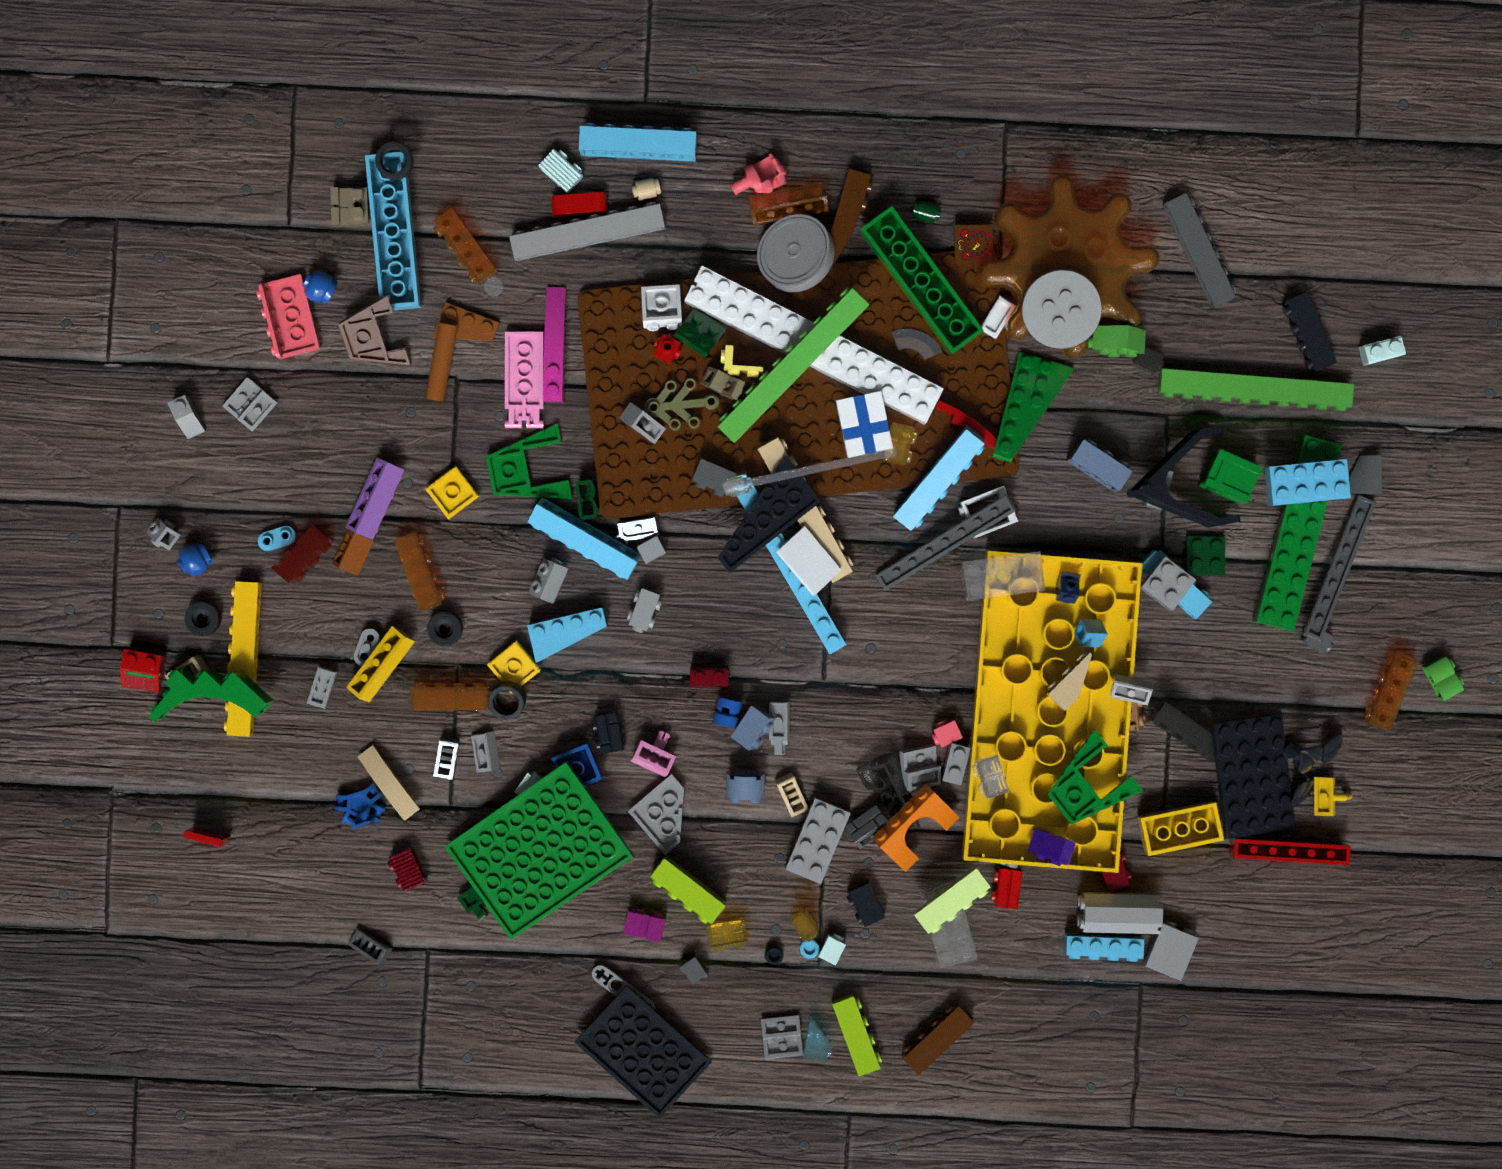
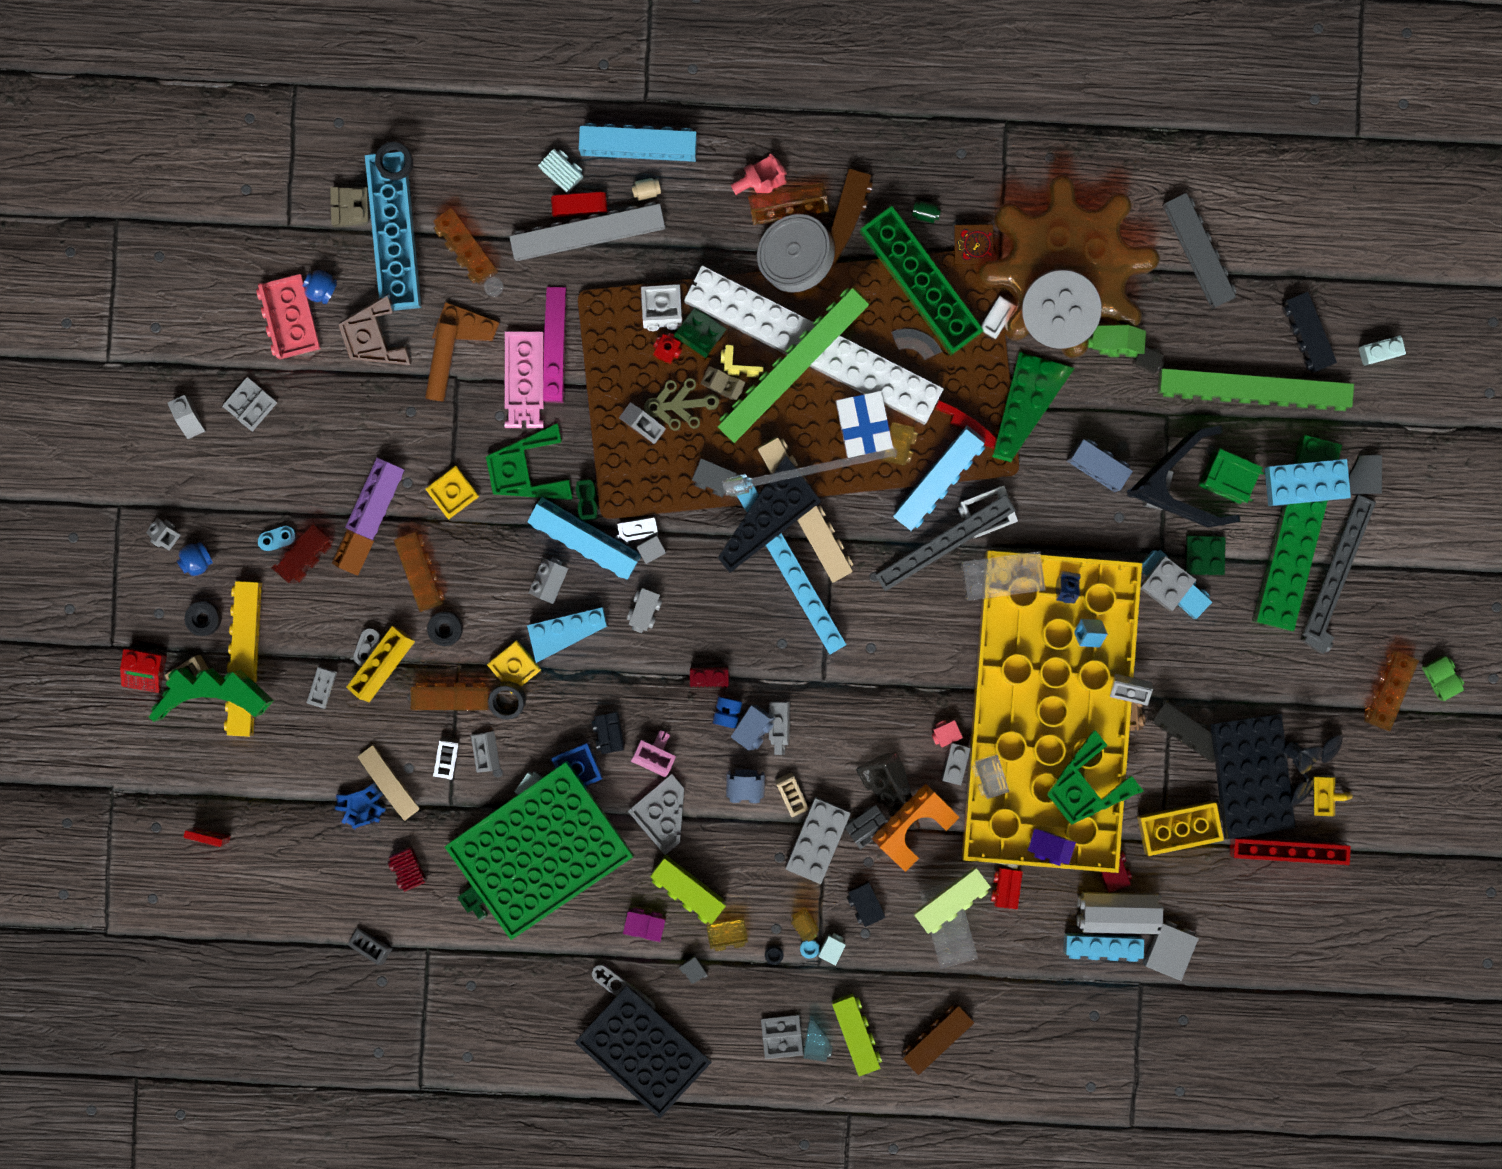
(808, 560): white tile -> none
(920, 767): light grey slope -> none
(1070, 685): tan slope -> none

